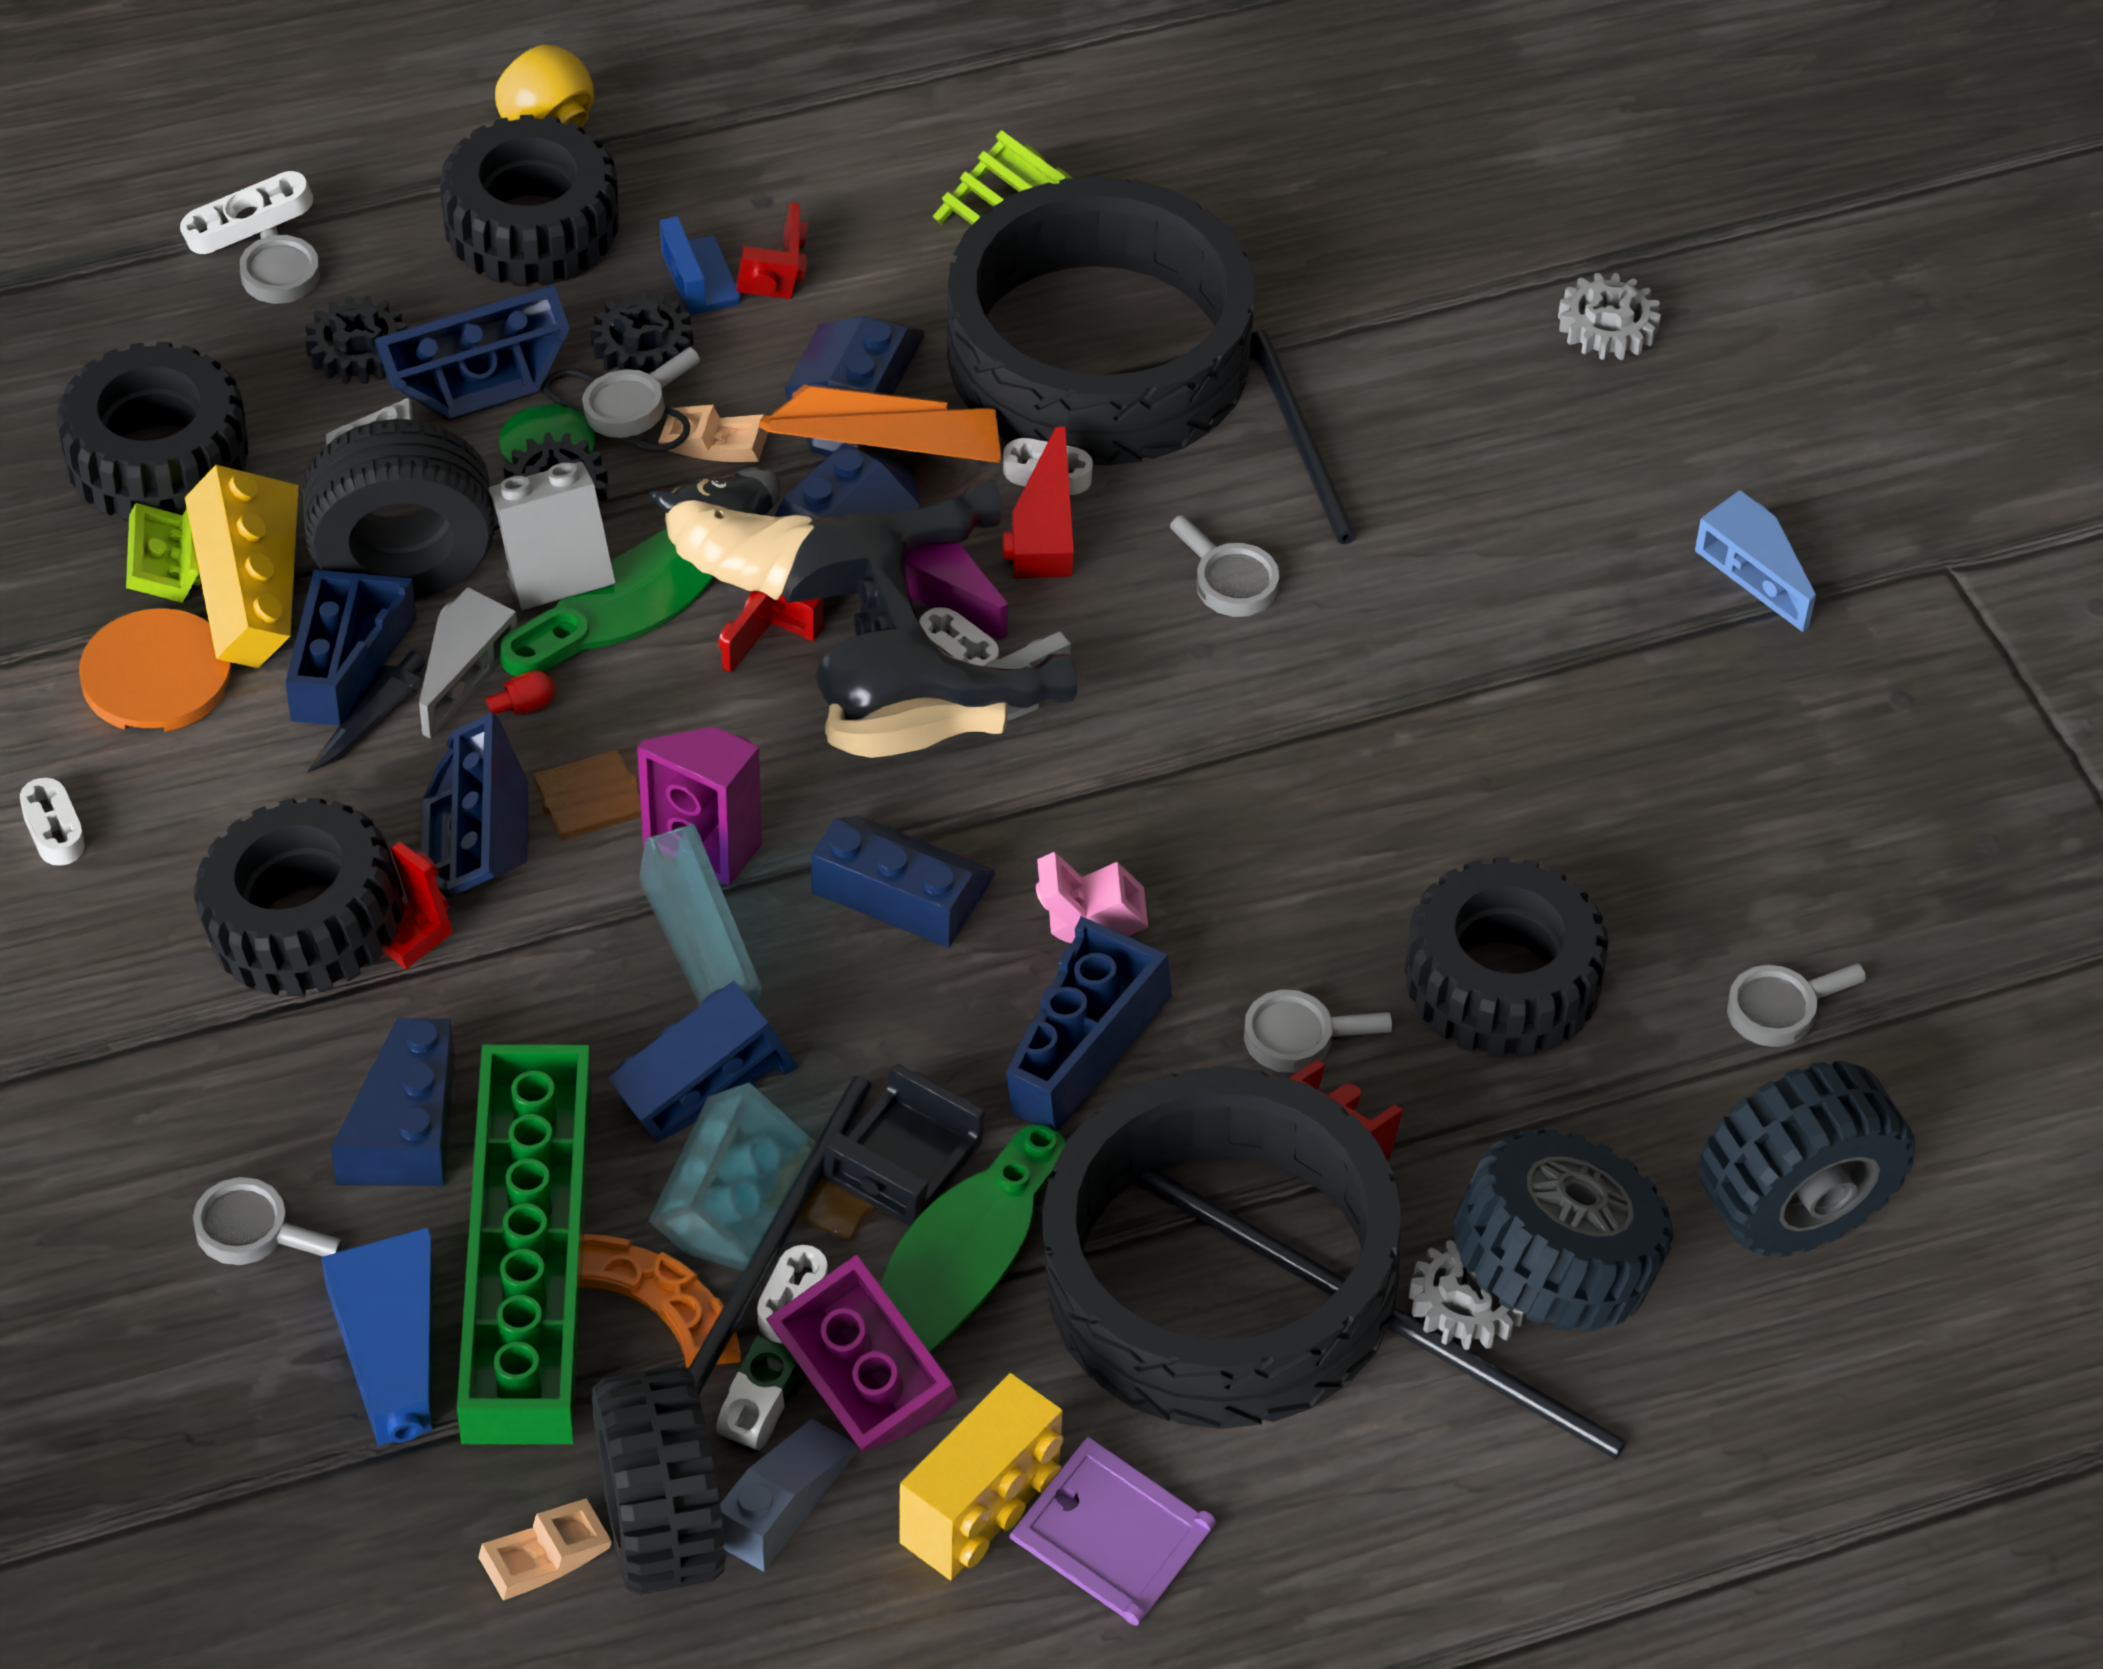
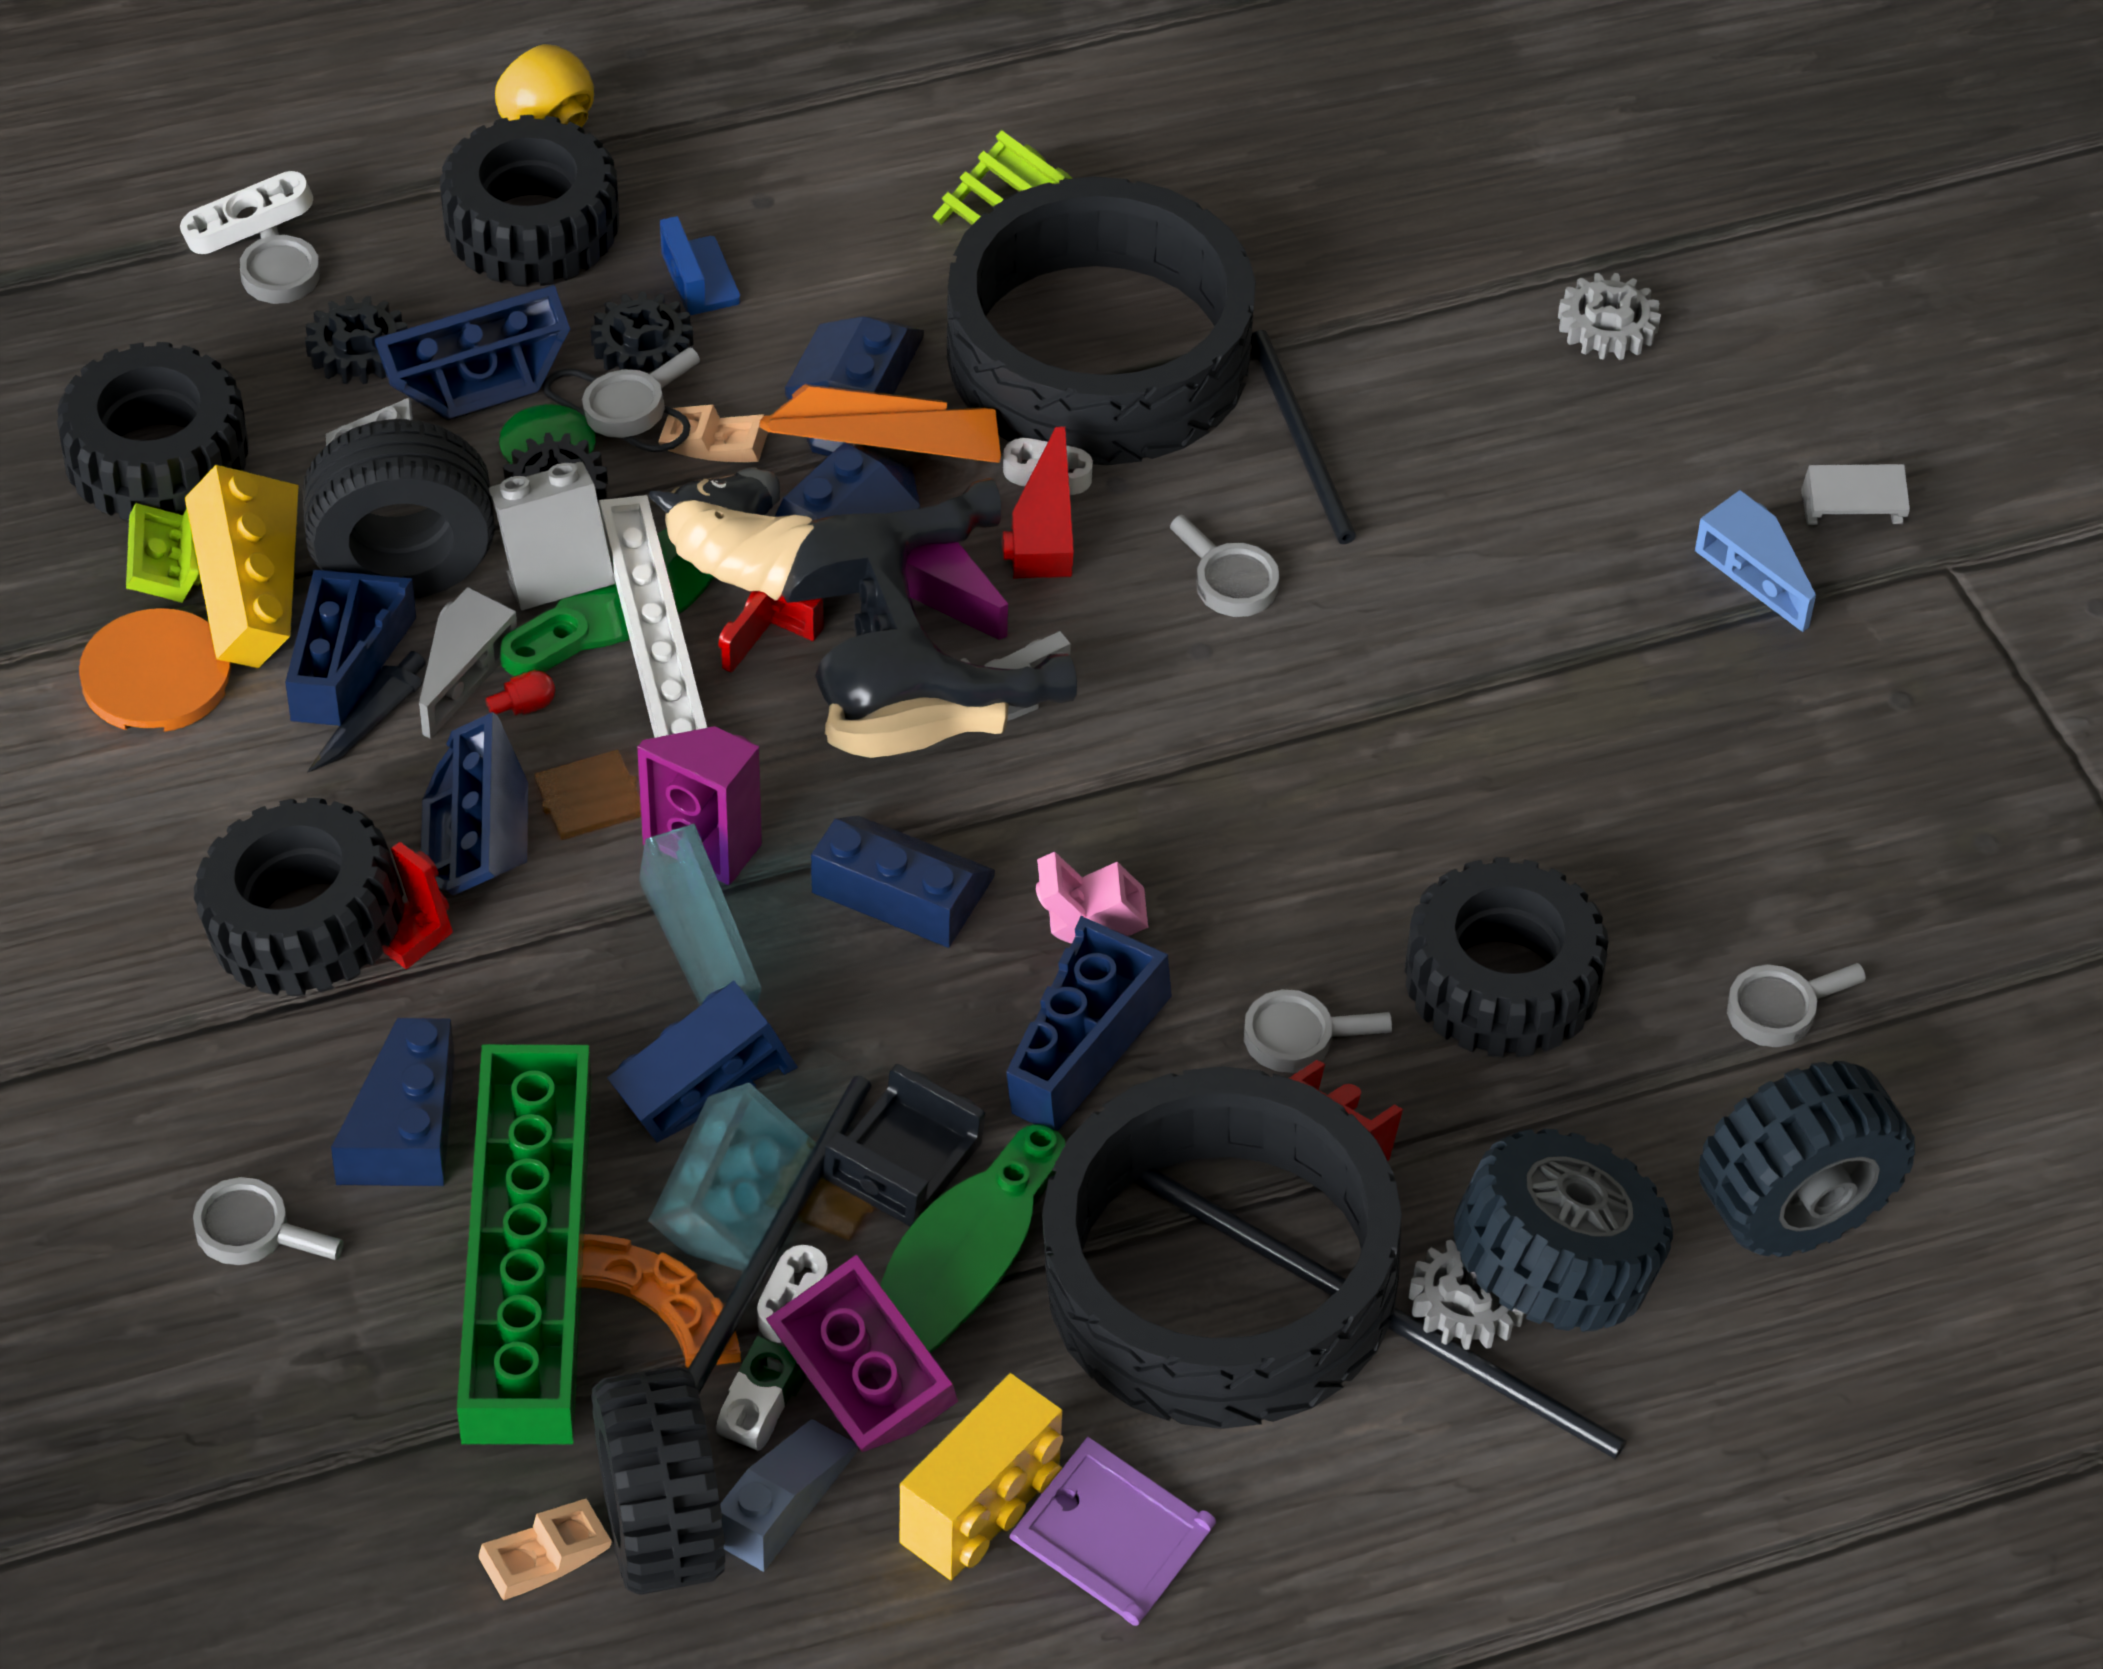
(43, 824): white beam -> none
(387, 1325): blue slope -> none
(651, 616): none -> white plate
(774, 271): red bracket -> none
(964, 637): white beam -> none
(1855, 491): none -> light grey hinge

